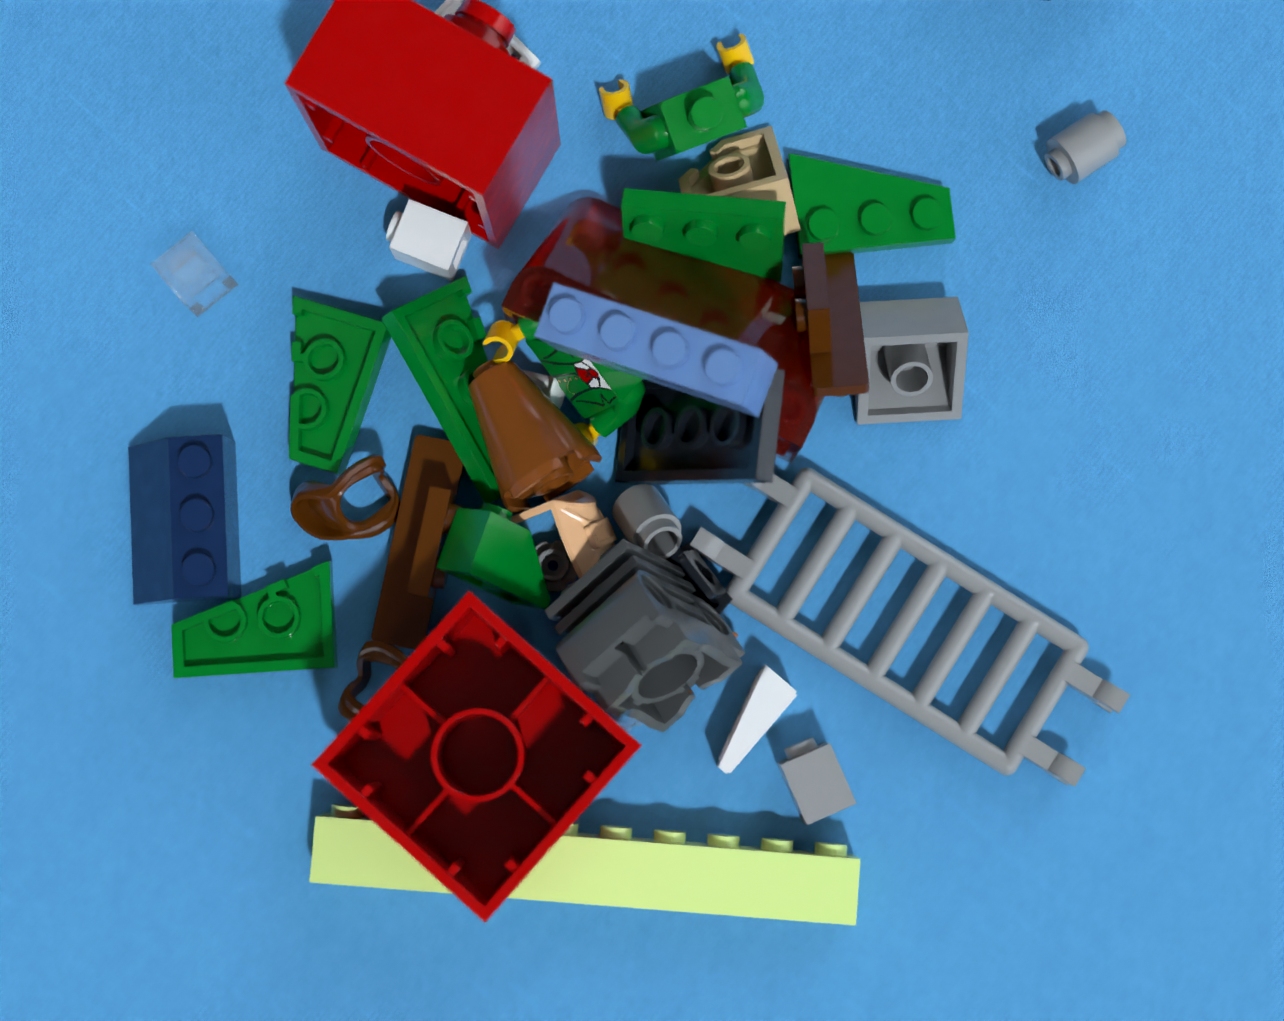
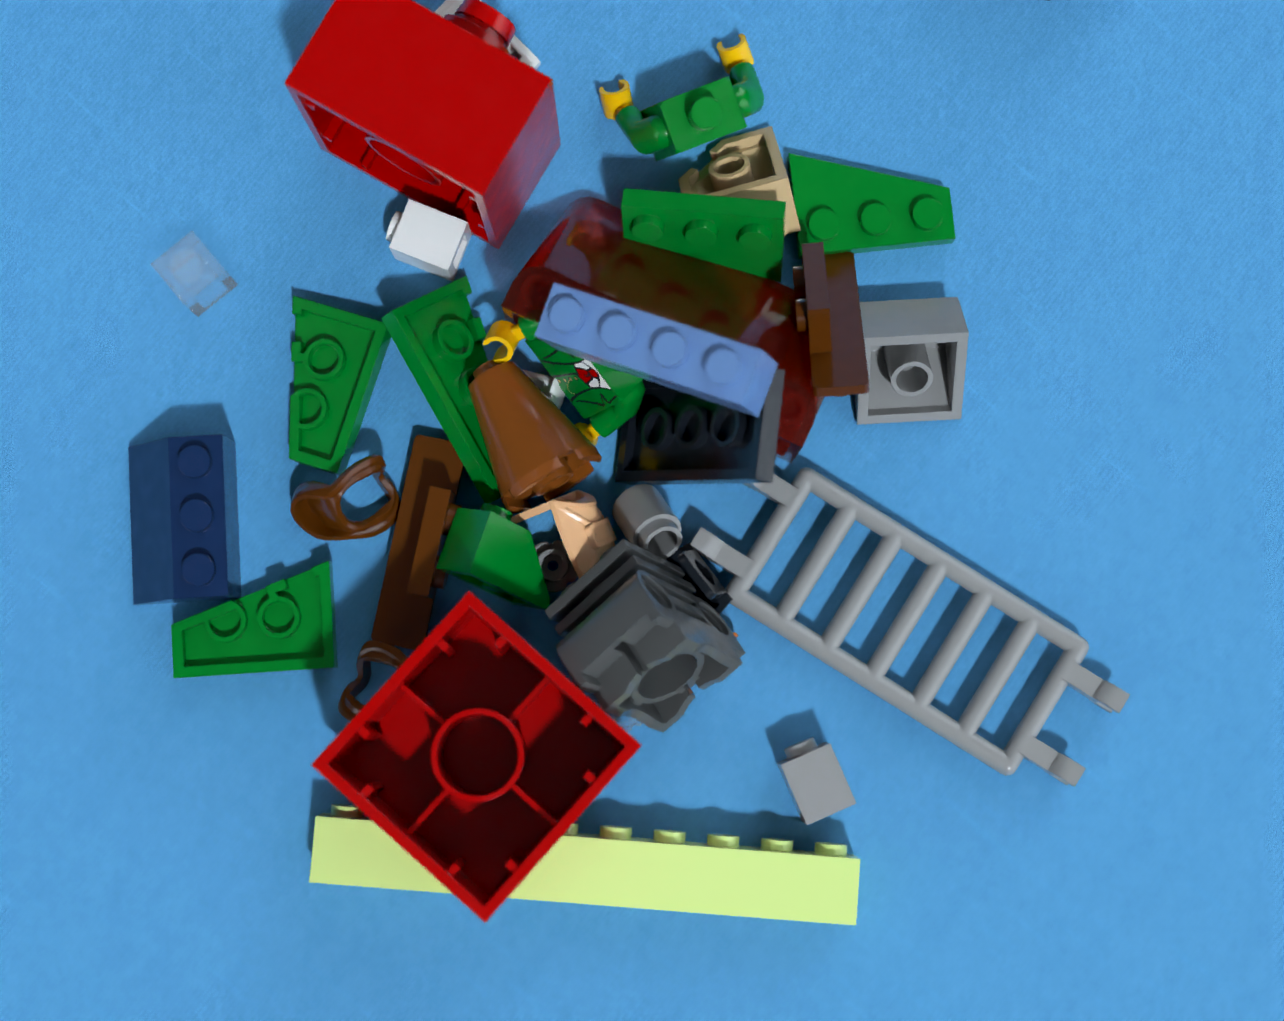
(761, 708): white slope -> none
(1084, 146): light grey brick -> none

